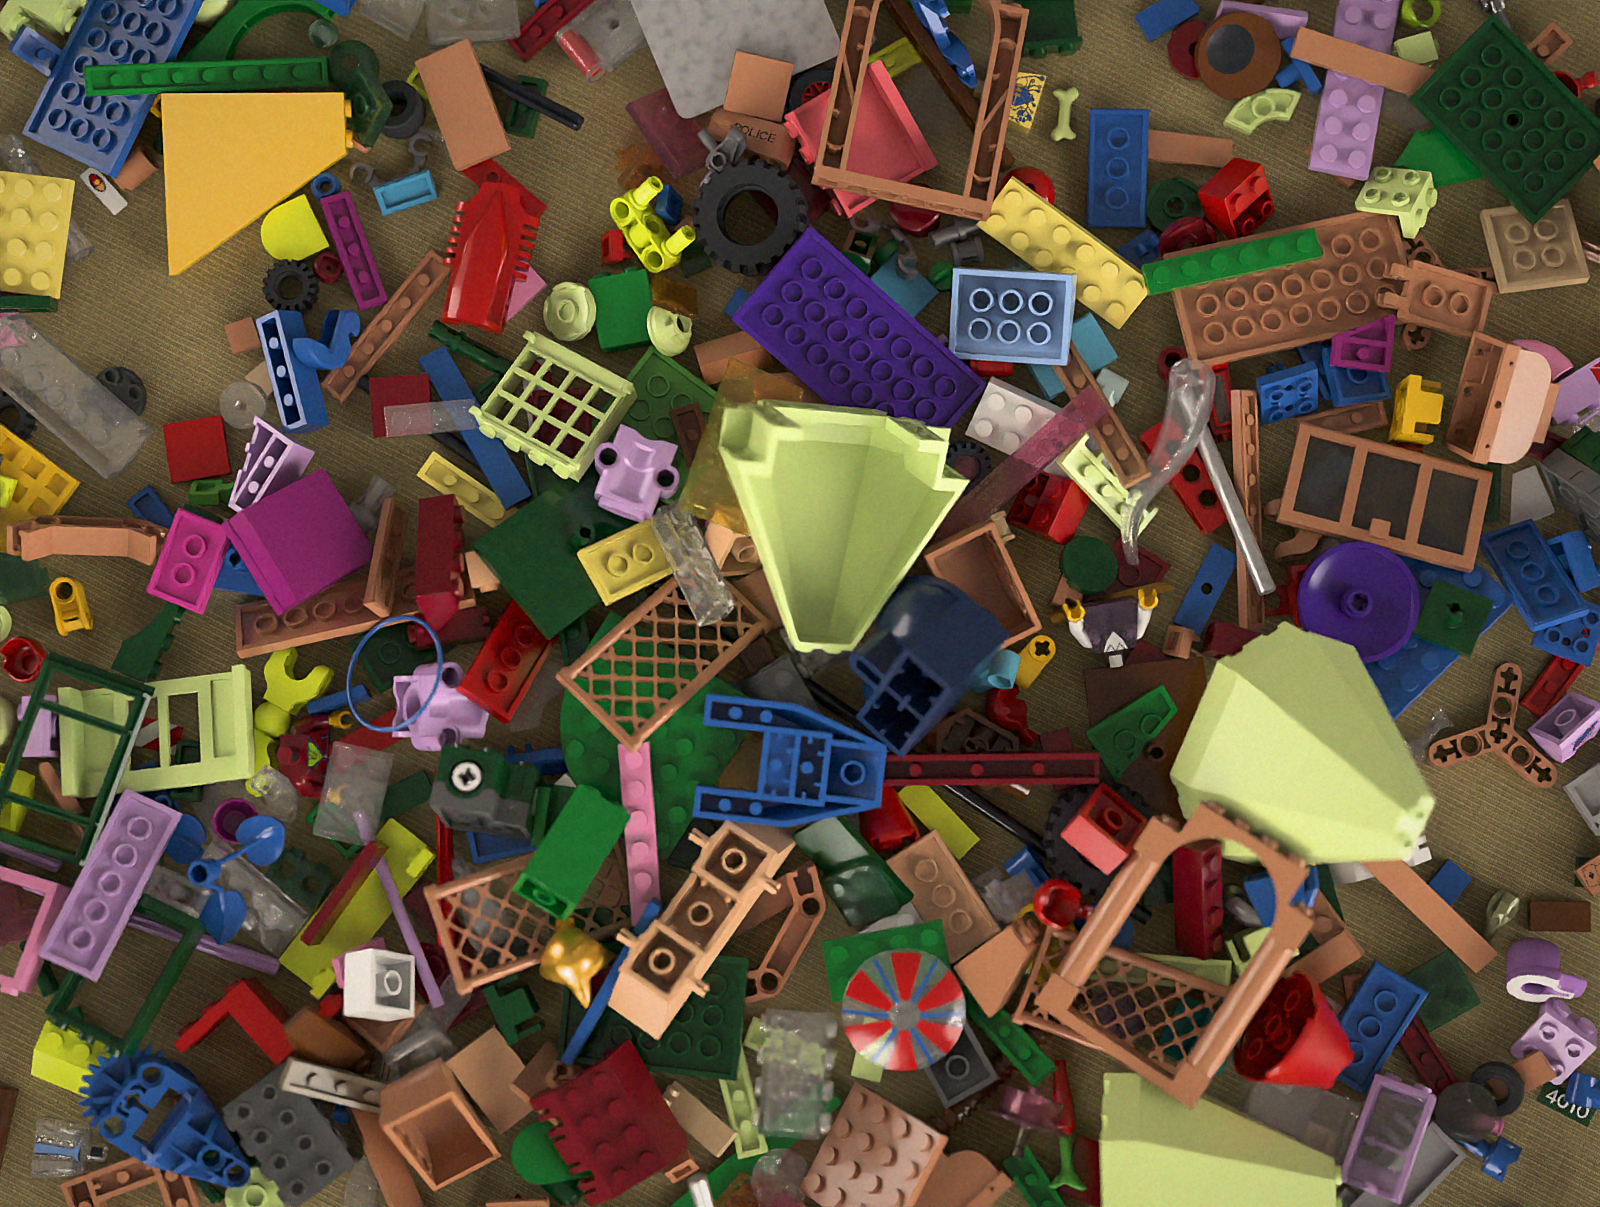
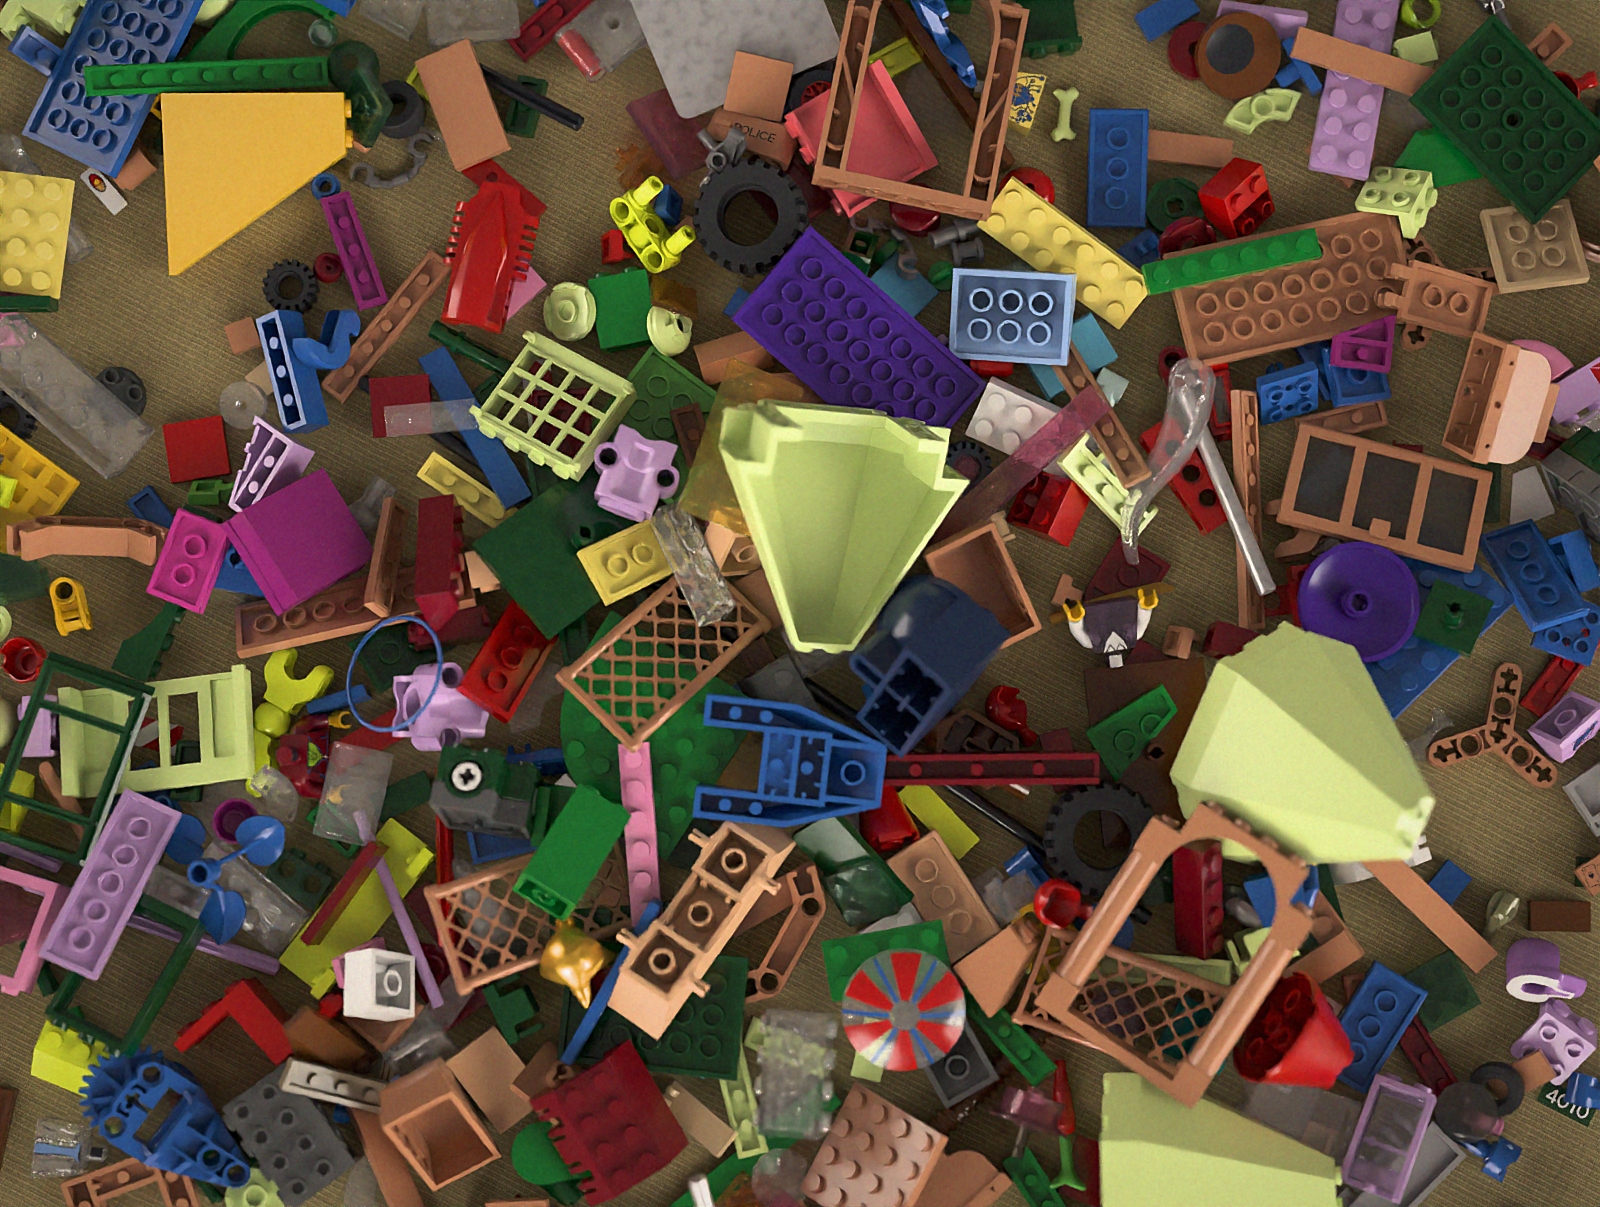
(293, 231): neon yellow tile -> none
(405, 192): dark azure tile -> none
(681, 1166): nougat tile -> none
(694, 259): tile -> none
(999, 672): medium azure piece -> none
(1030, 663): yellow piece -> none
(1088, 565): dark green tile -> none
(1105, 828): red slope -> none
(1214, 573): blue tile -> none
(1413, 409): yellow panel -> none

